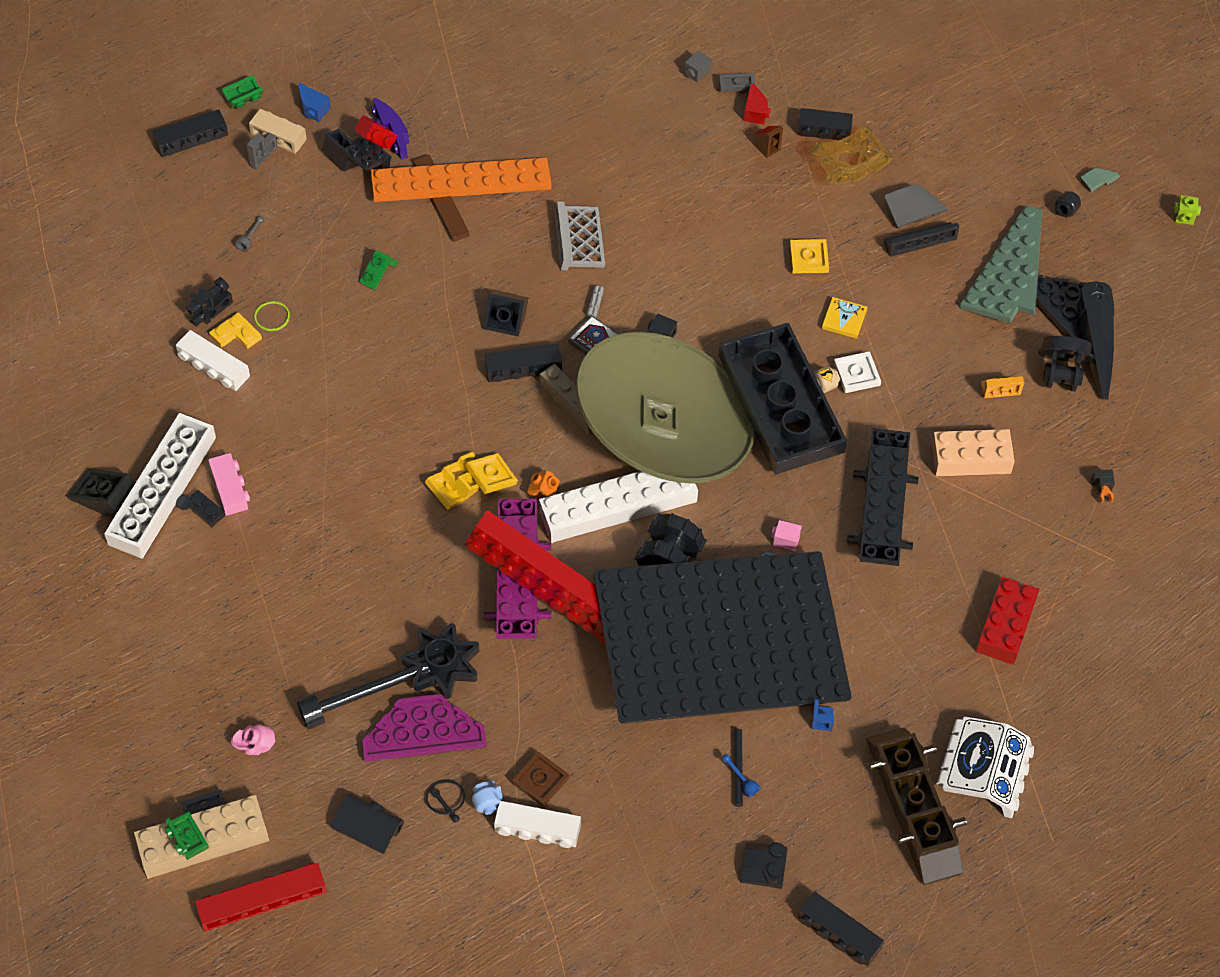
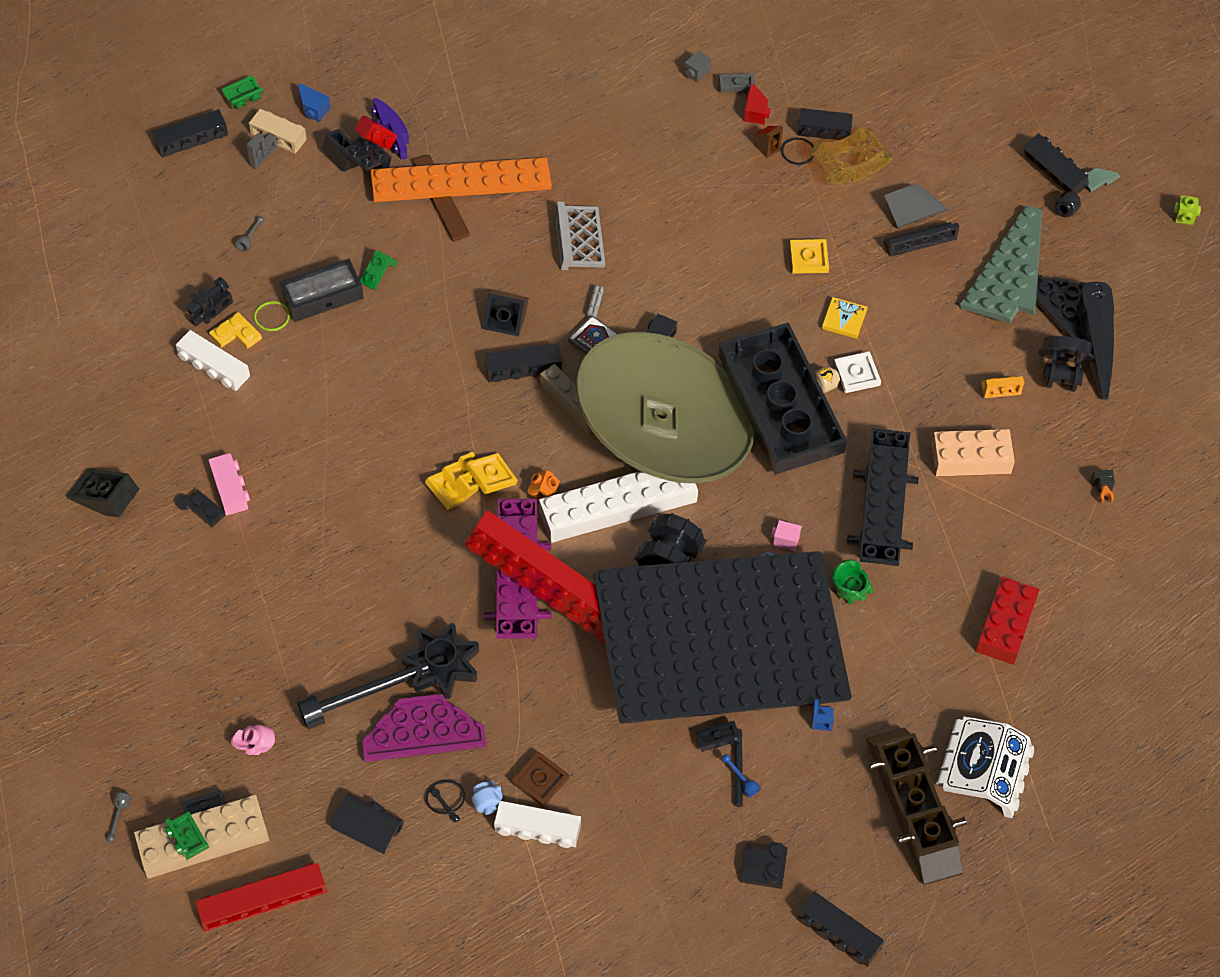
(121, 802): none -> dark grey hinge
(160, 485): white brick -> none
(322, 290): none -> brick
(717, 736): none -> black plate
(802, 163): none -> black piece
(851, 581): none -> green hair
(1056, 164): none -> black brick

